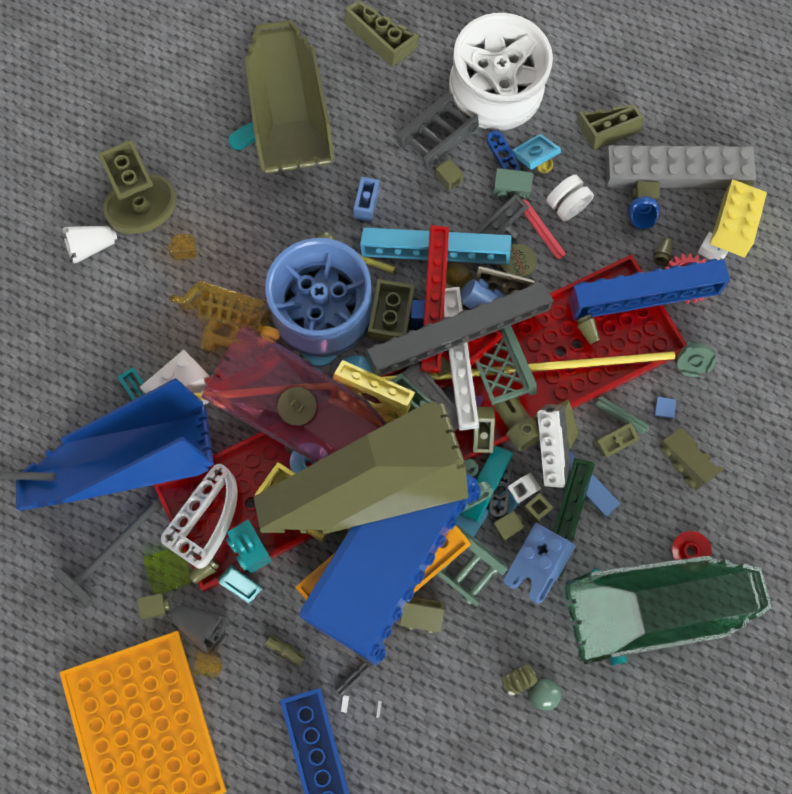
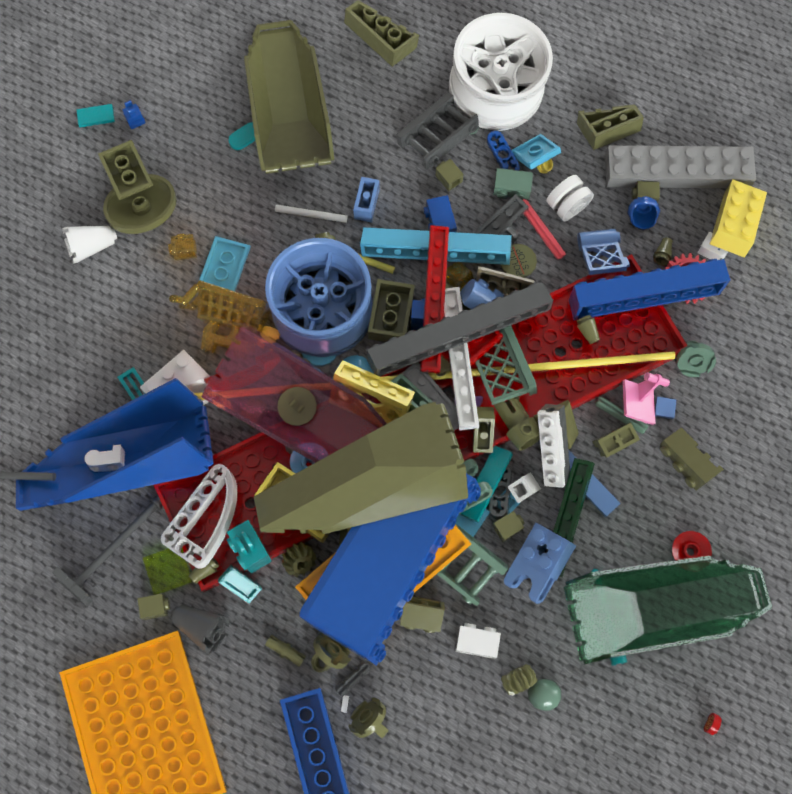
(95, 115): none -> teal tile
(106, 460): none -> white leg
(133, 115): none -> blue piece
(207, 666): clear yellow brick -> none
(225, 263): none -> medium azure tile
(298, 559): none -> olive gear
(311, 213): none -> white bar
(330, 653): none -> olive tile
(368, 719): none -> olive tile
(440, 213): none -> blue brick
(478, 641): none -> white brick
(537, 508): olive brick -> none
(599, 242): none -> medium blue piece
(639, 397): none -> bright pink plate
(712, 724): none -> red tile

